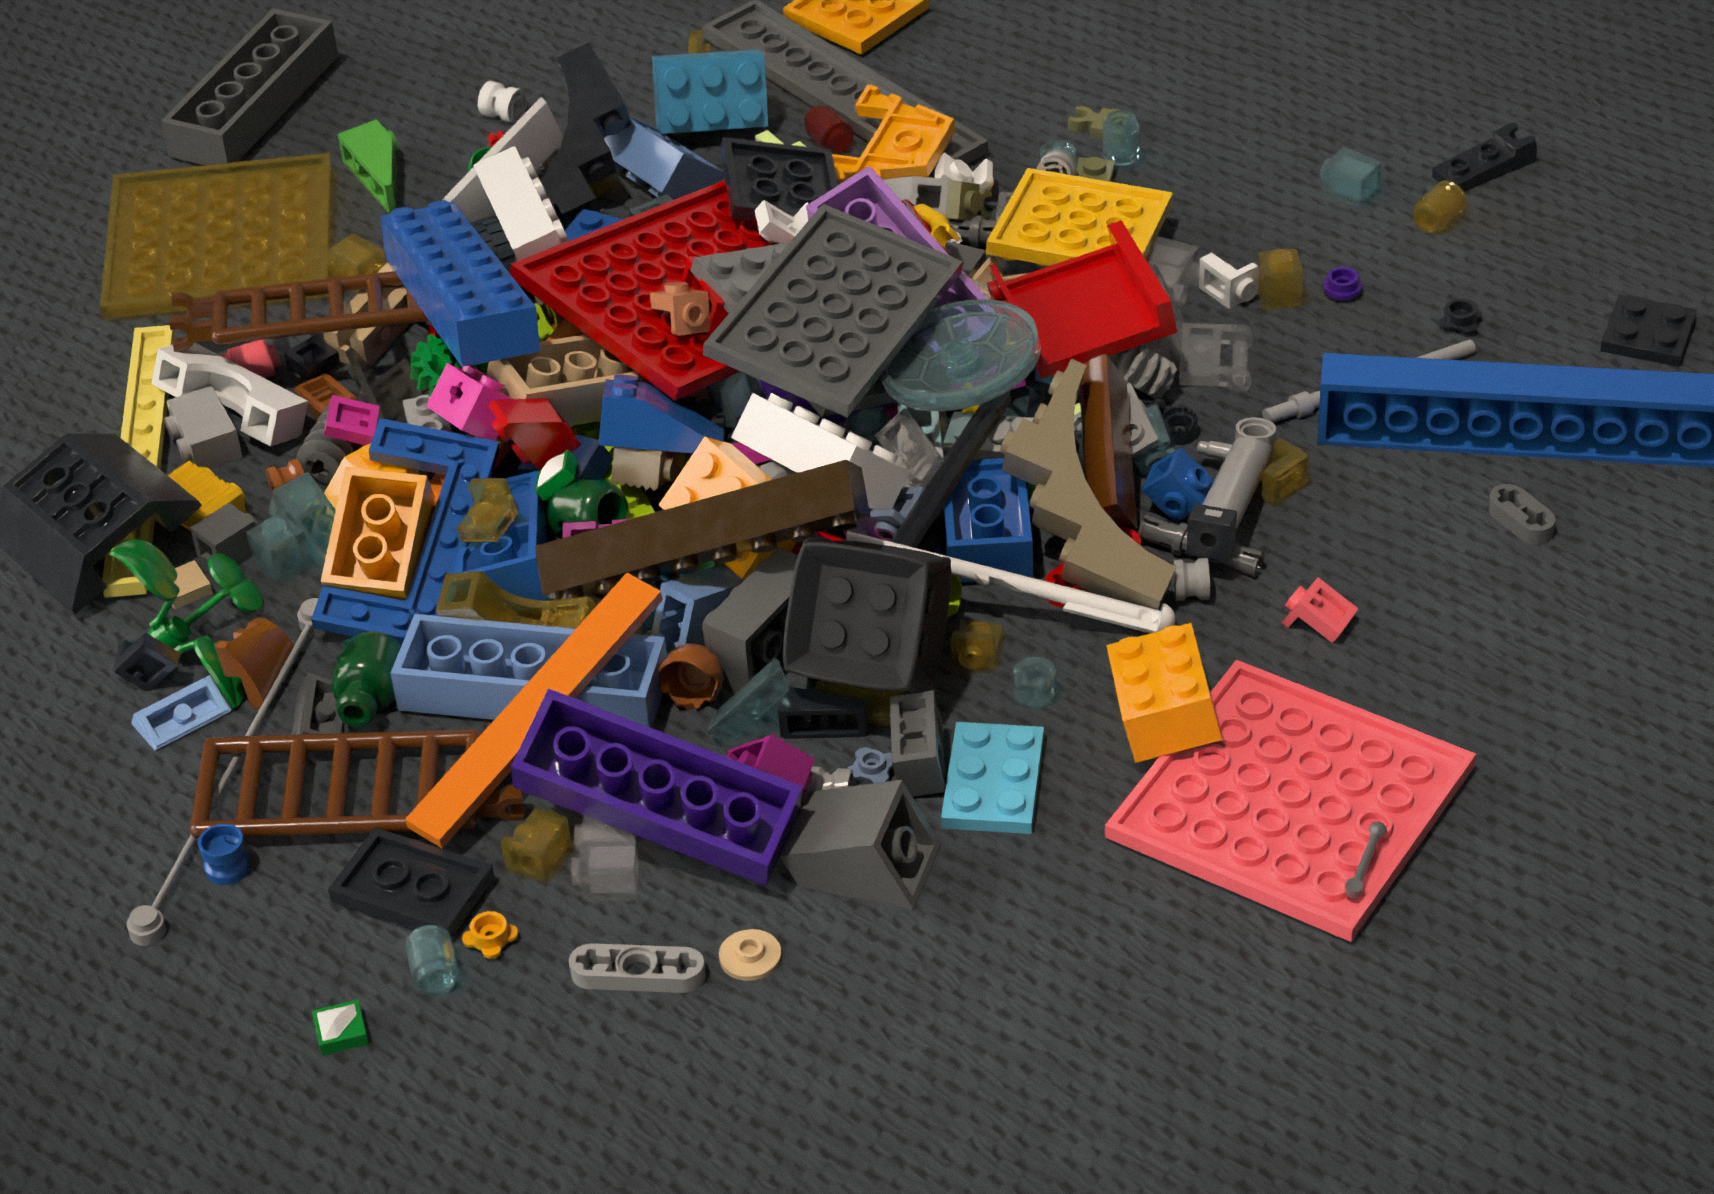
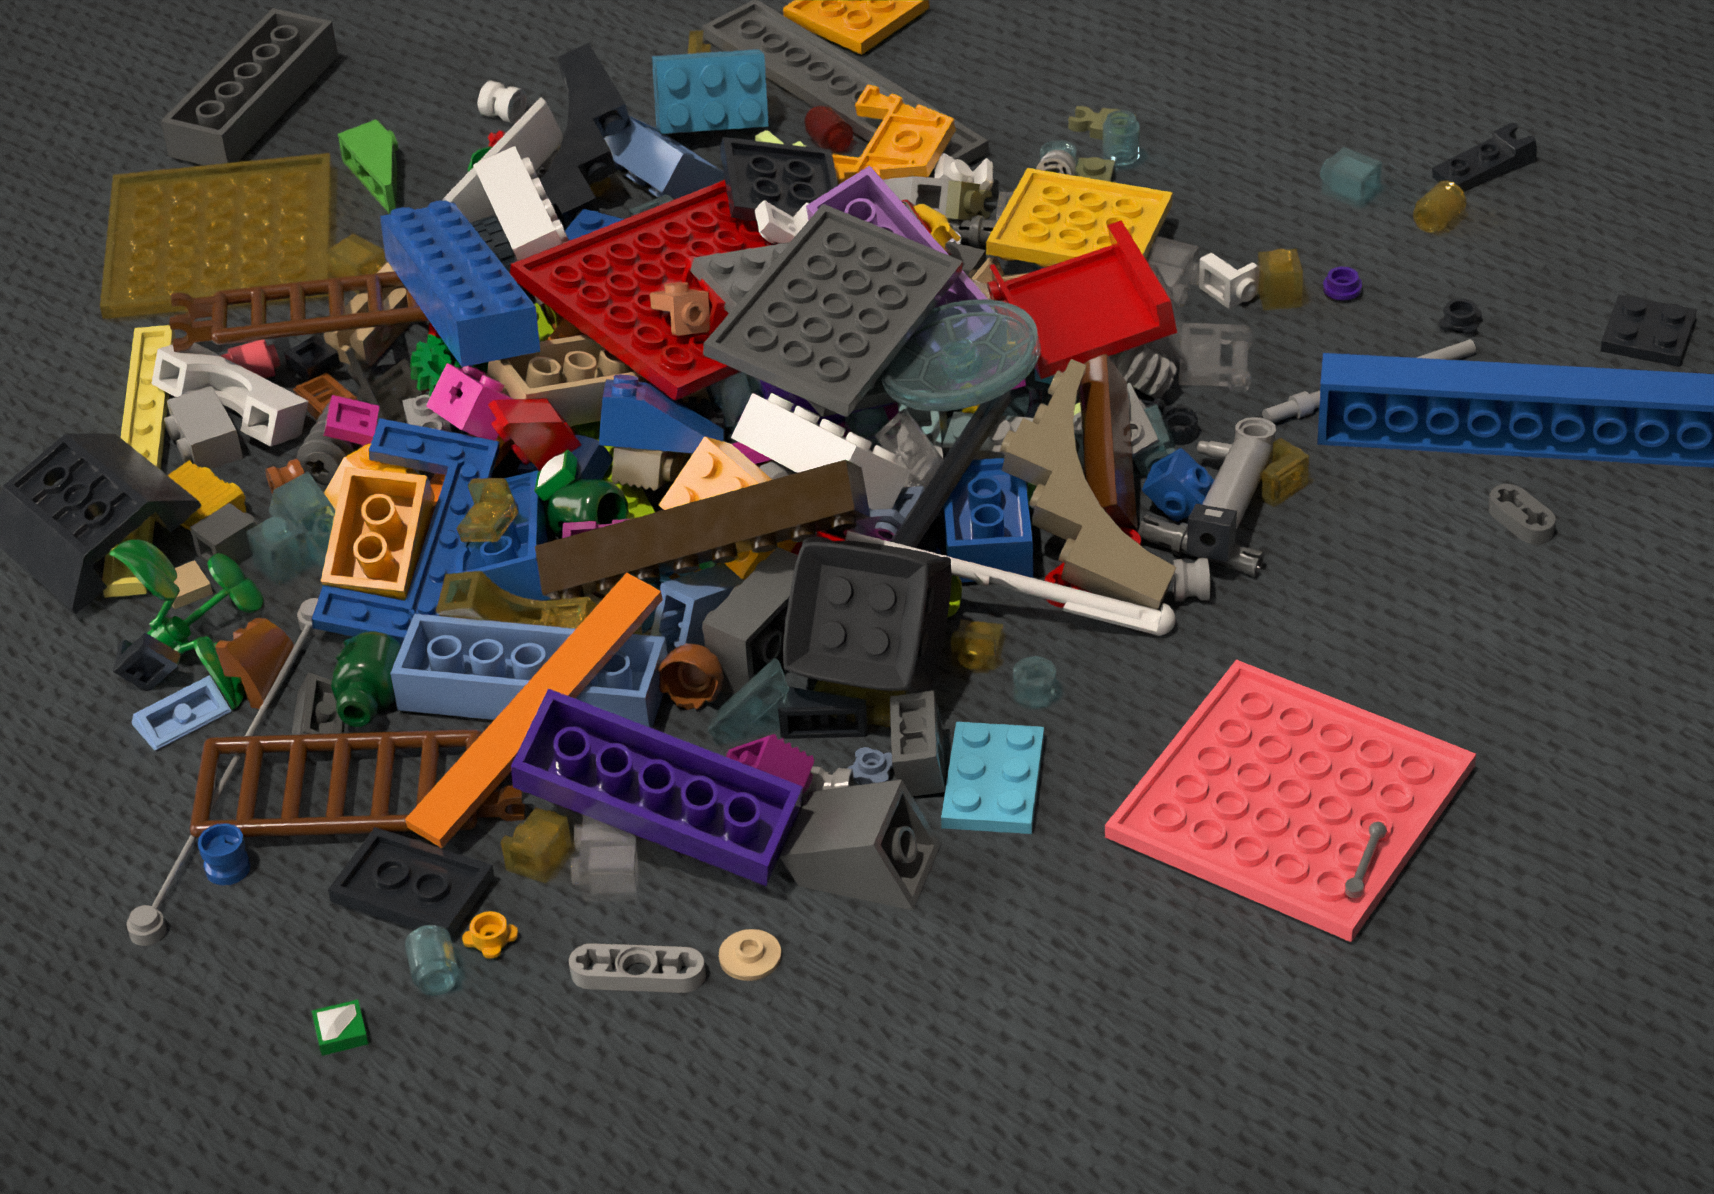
(1163, 692): light orange brick -> none
(1321, 609): coral bracket -> none

